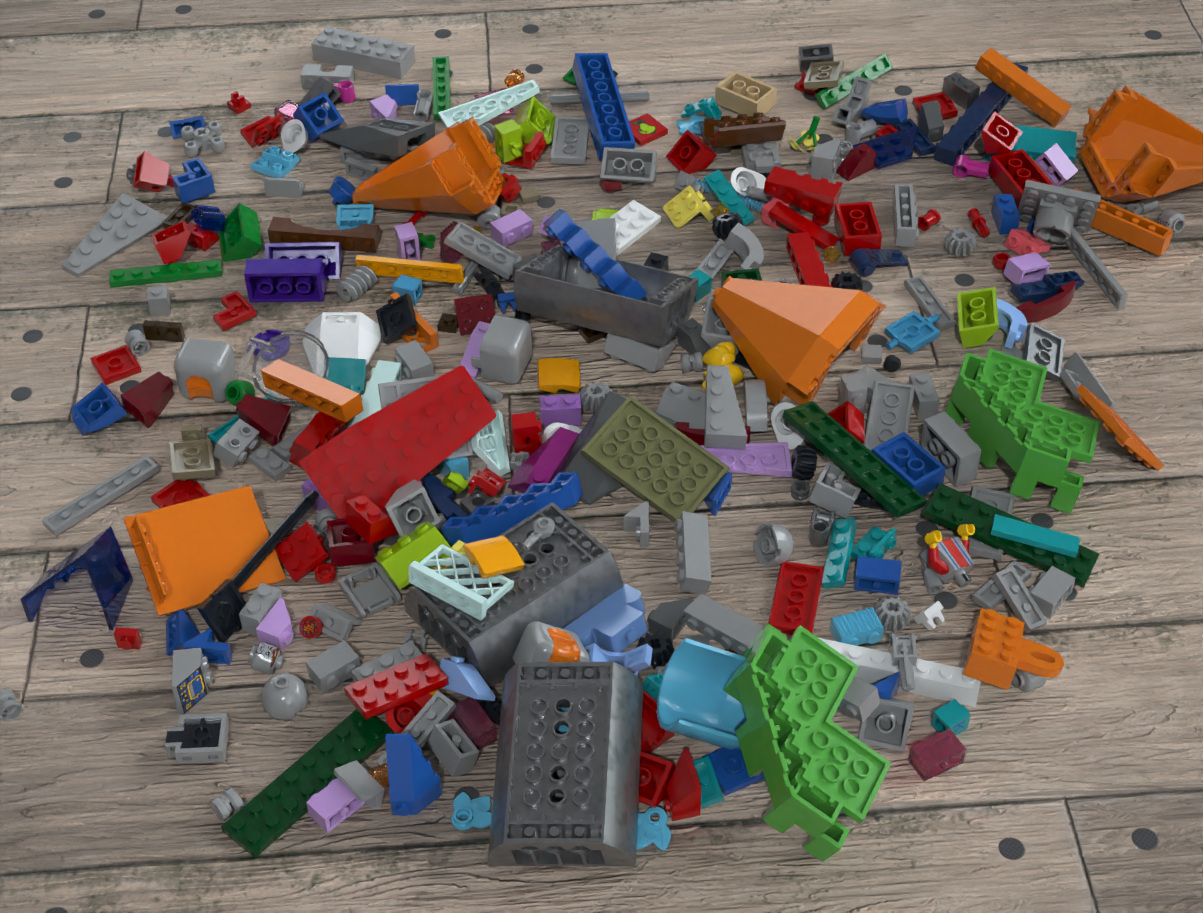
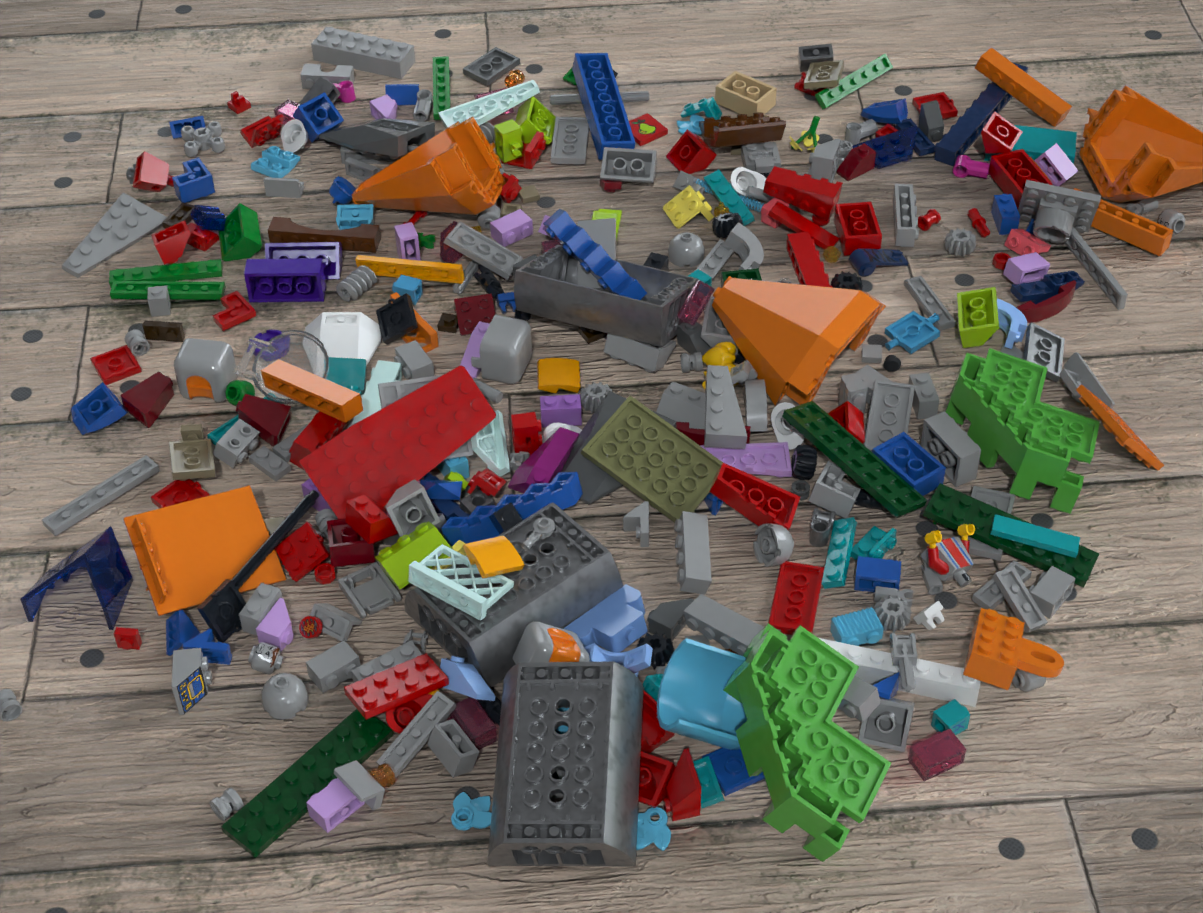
(176, 289): none -> green plate
(198, 738): piece -> none
(410, 776): blue wedge -> none
(442, 489): none -> blue slope
(491, 66): none -> dark grey plate
(505, 518): none -> black brick
(632, 223): white plate -> none
(686, 249): none -> light grey cylinder
(695, 302): none -> clear pink brick
(743, 372): none -> light grey bracket
(754, 497): none -> red wedge
(855, 103): light grey arch -> none
(886, 592): none -> light grey bar
(960, 90): flat silver brick -> none

